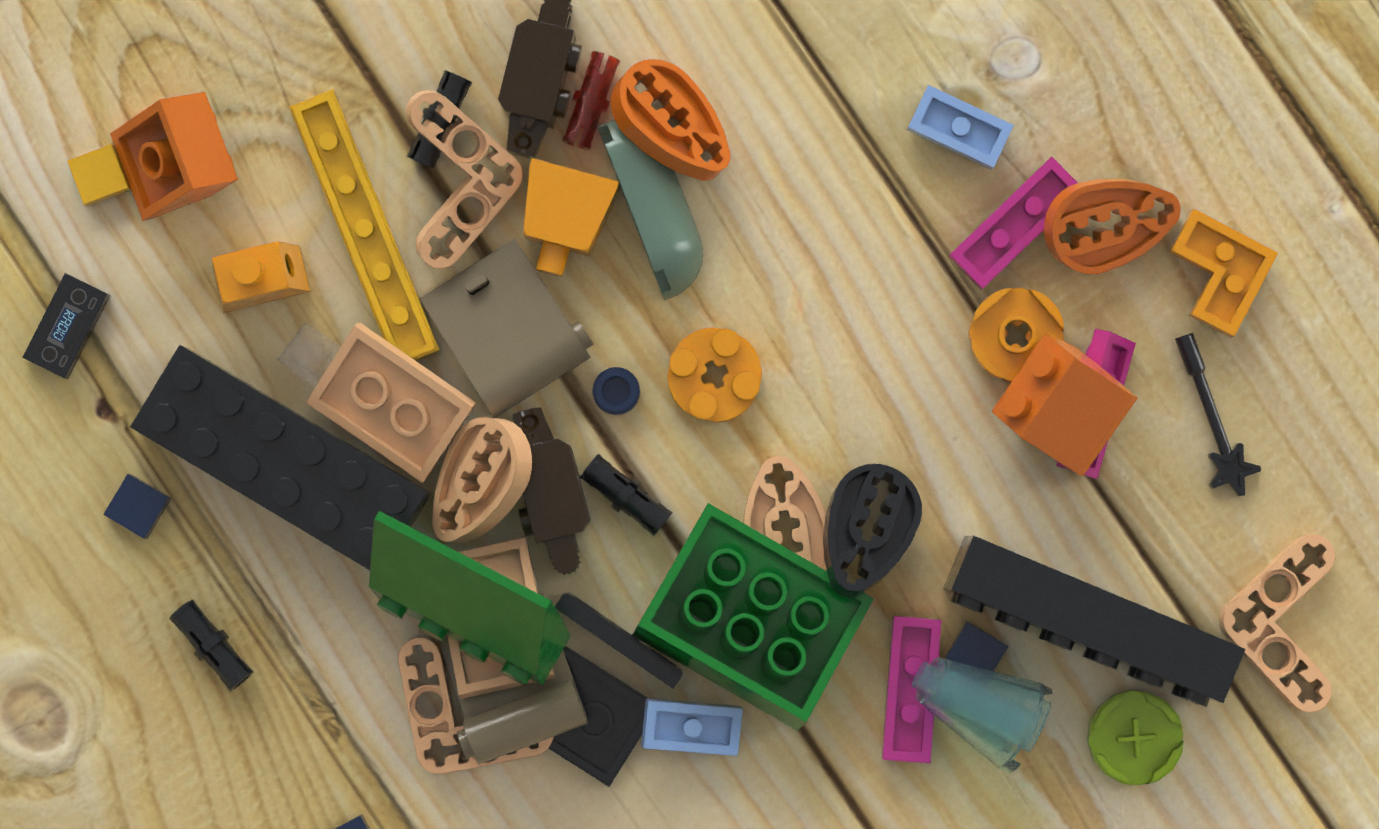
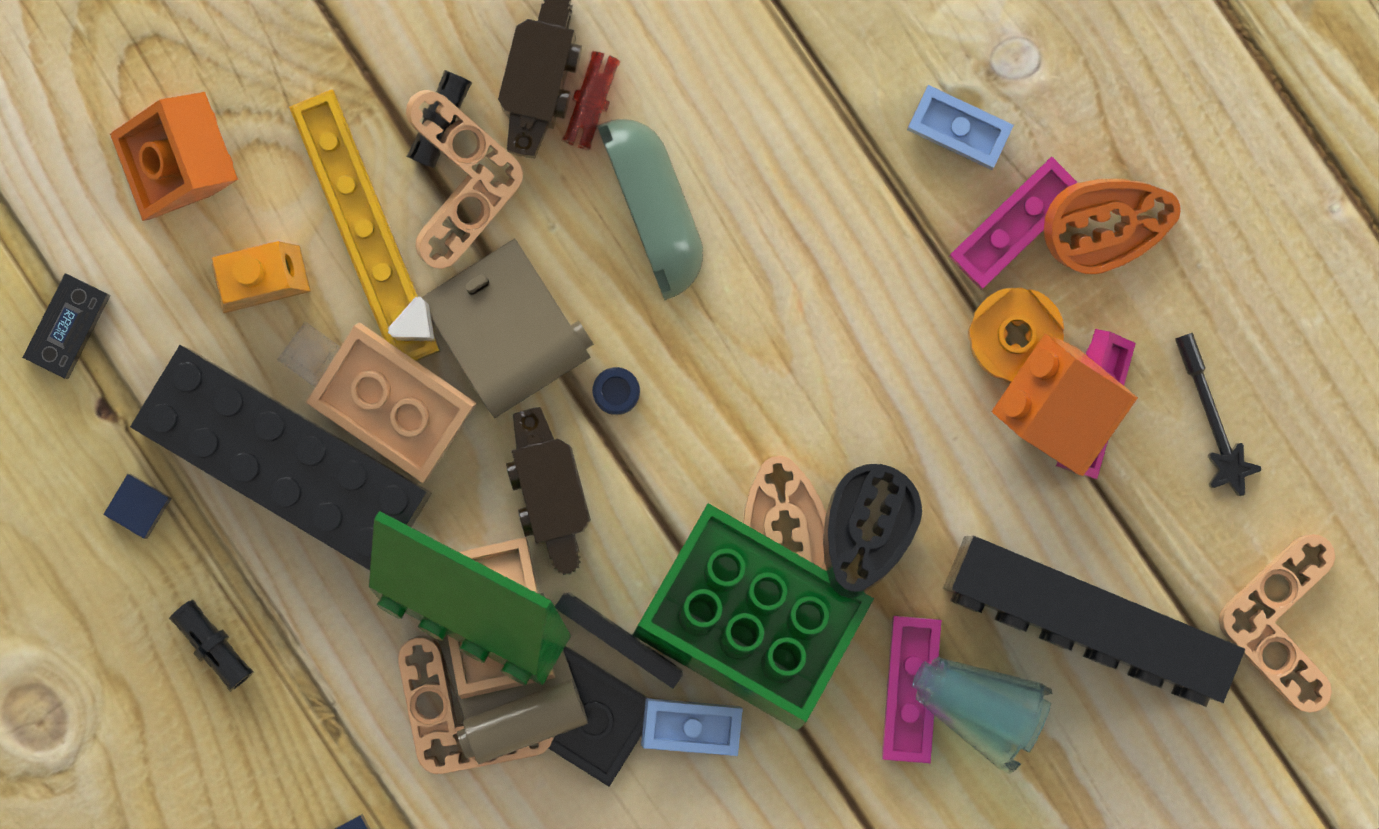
(98, 175): yellow tile -> none
(413, 323): none -> white slope
(499, 488): light nougat piece -> none
(565, 212): light orange torso -> none
(625, 494): black pin -> none
(682, 99): orange piece -> none
(724, 349): light orange plate -> none
(976, 648): dark blue tile -> none
(1135, 737): lime tile -> none
(1235, 267): light orange plate -> none

